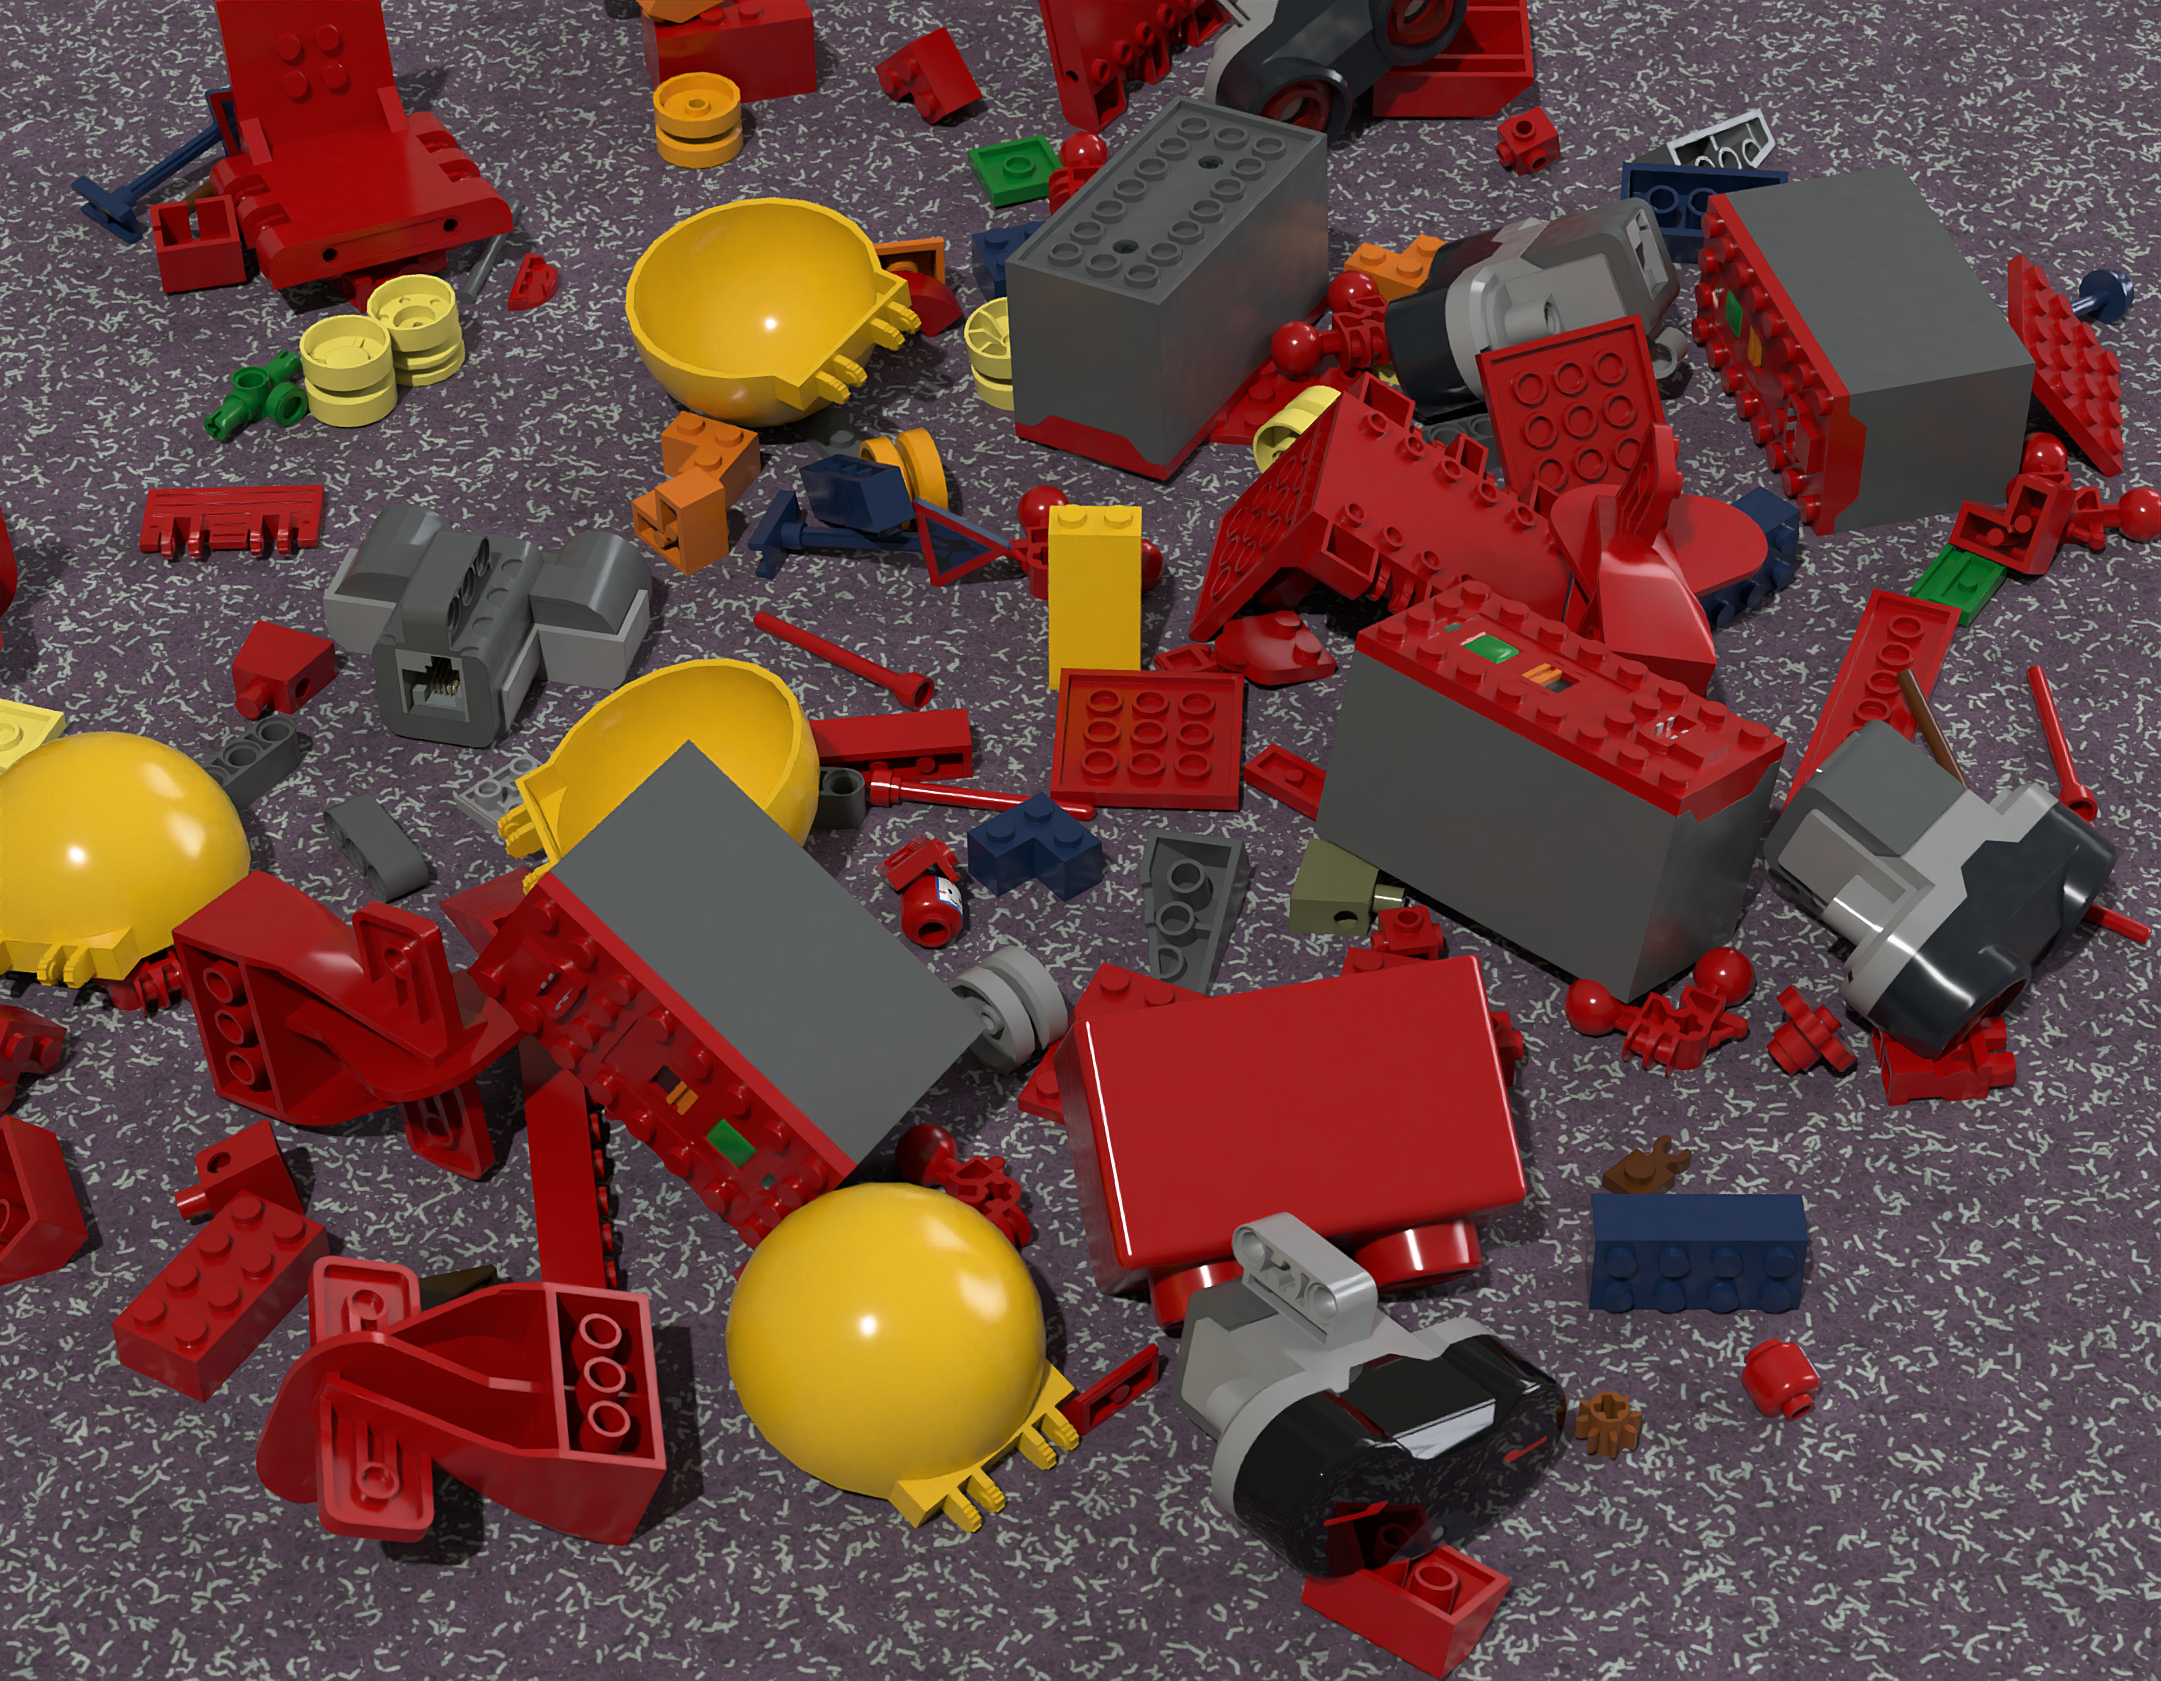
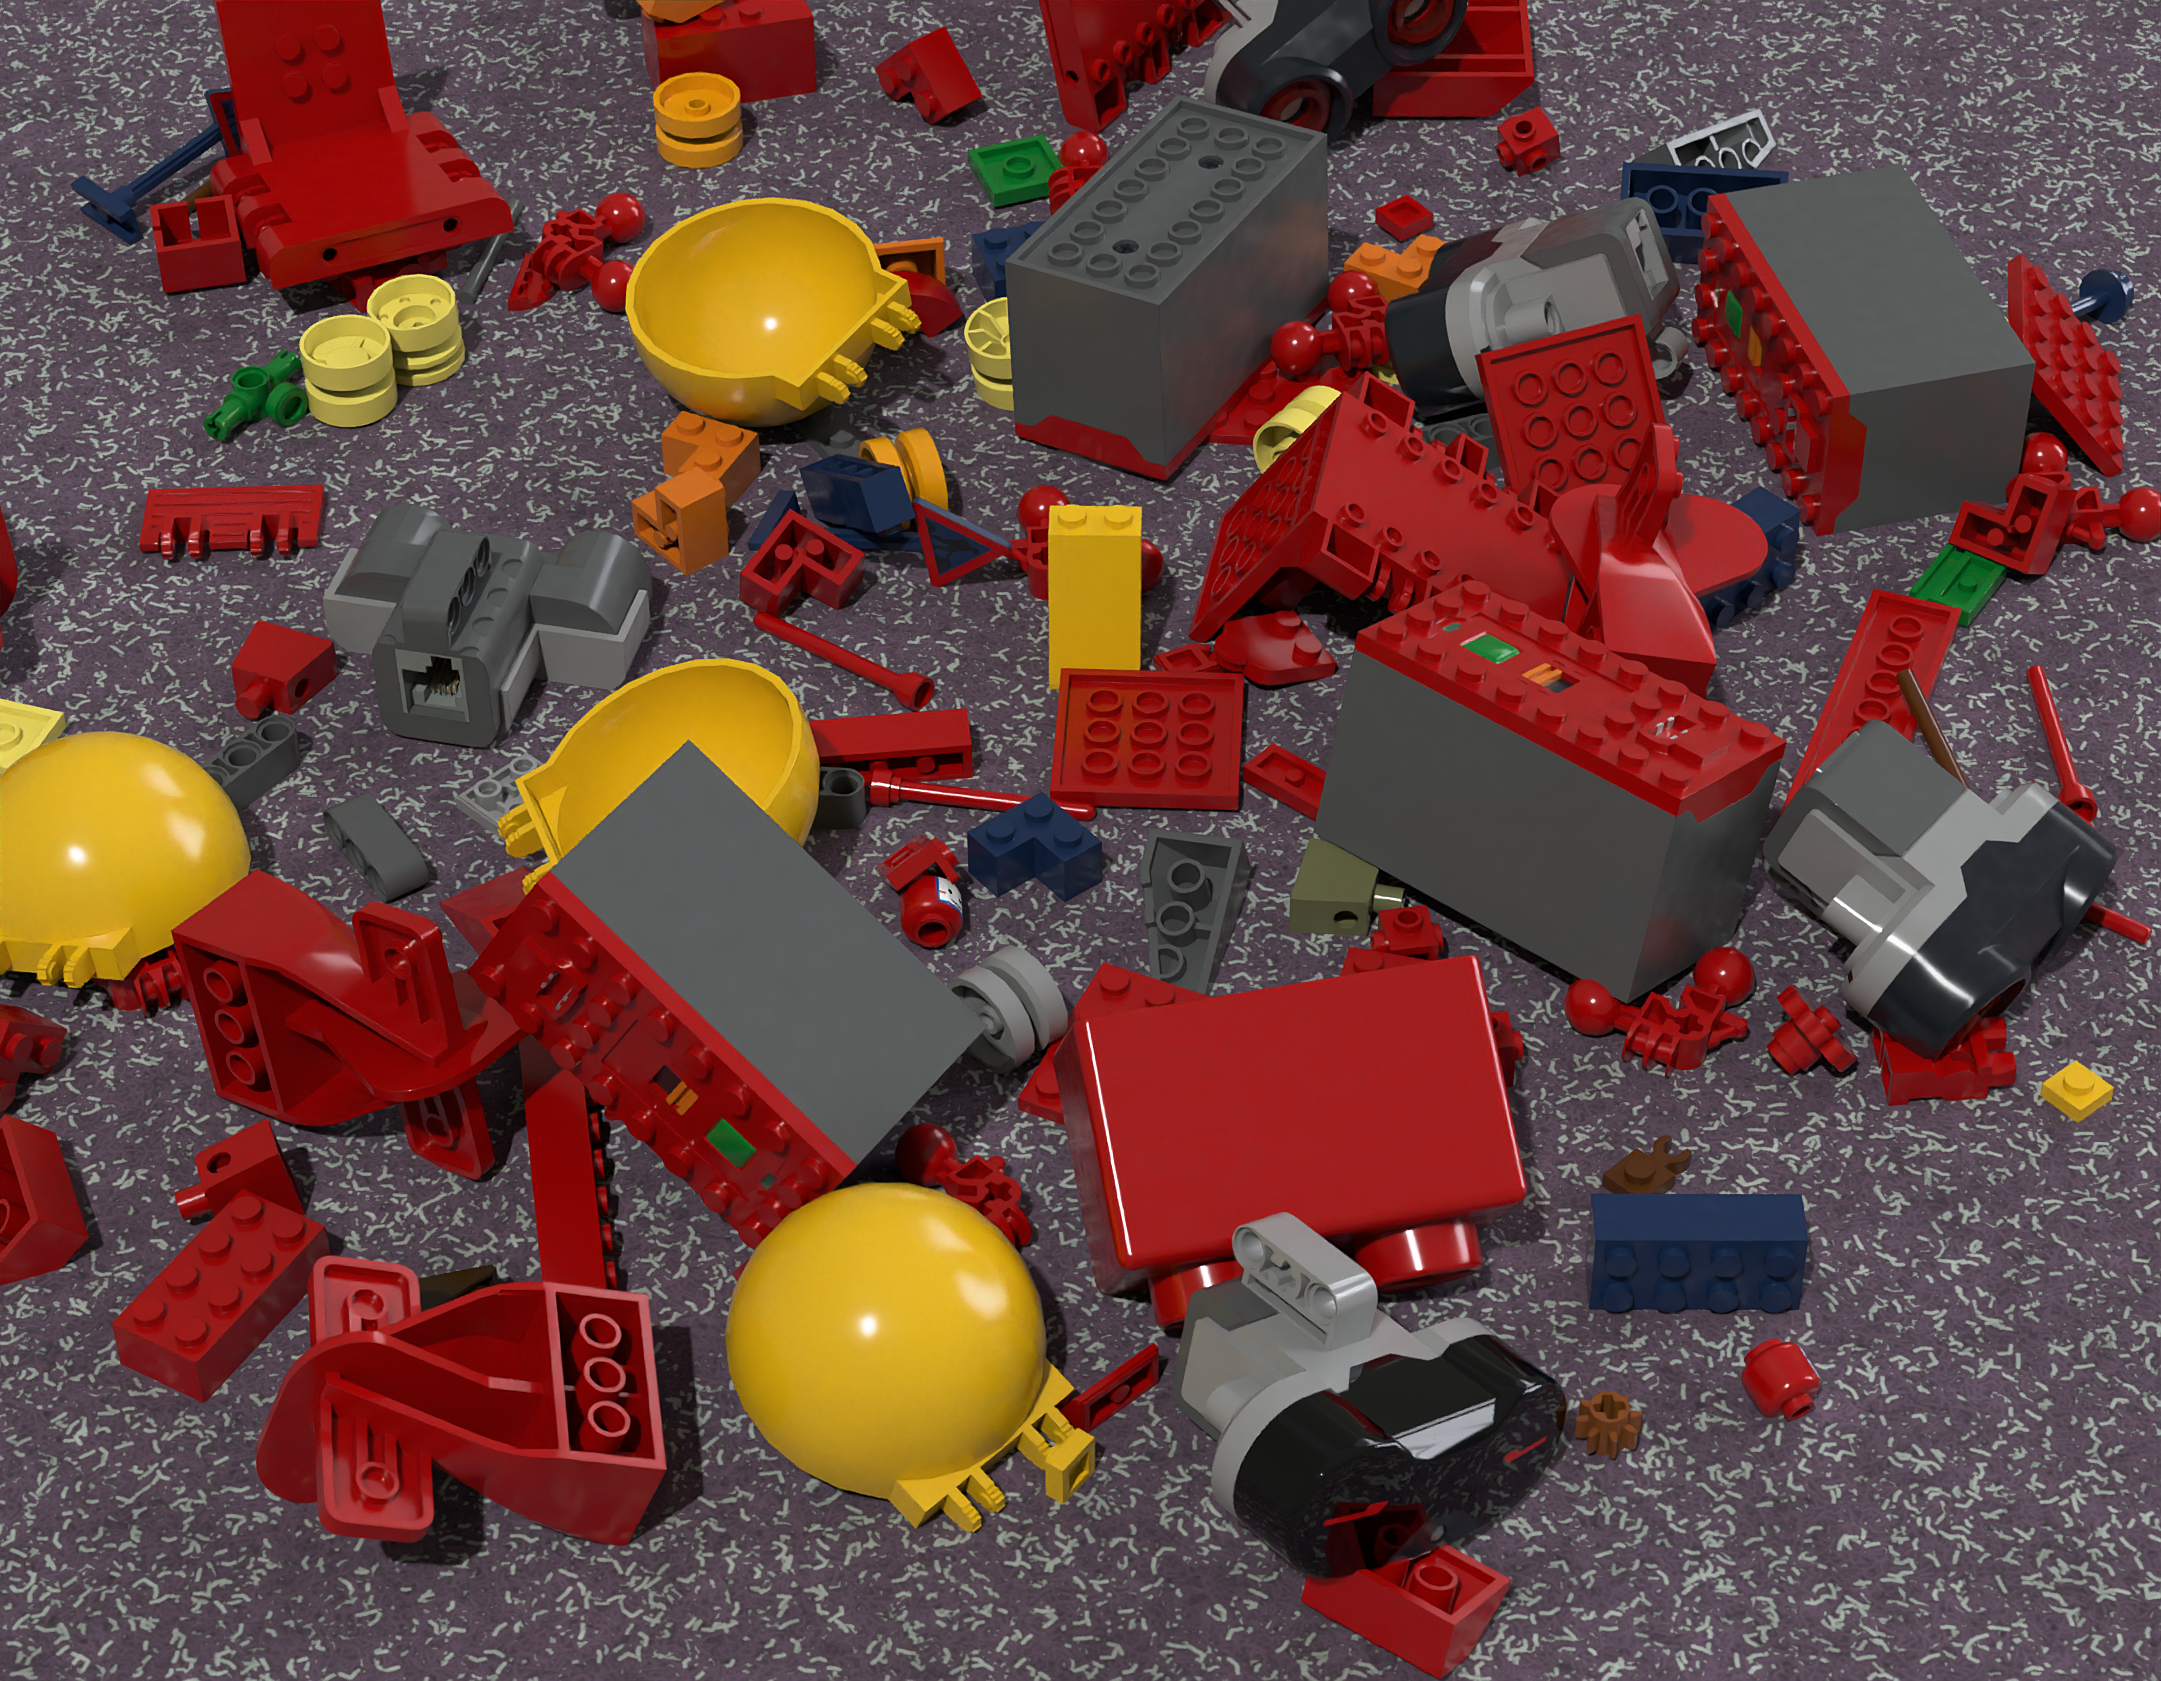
(574, 249): none -> red piece
(800, 558): none -> red brick
(1069, 1465): none -> yellow plate
(1404, 217): none -> red plate
(2076, 1091): none -> yellow plate

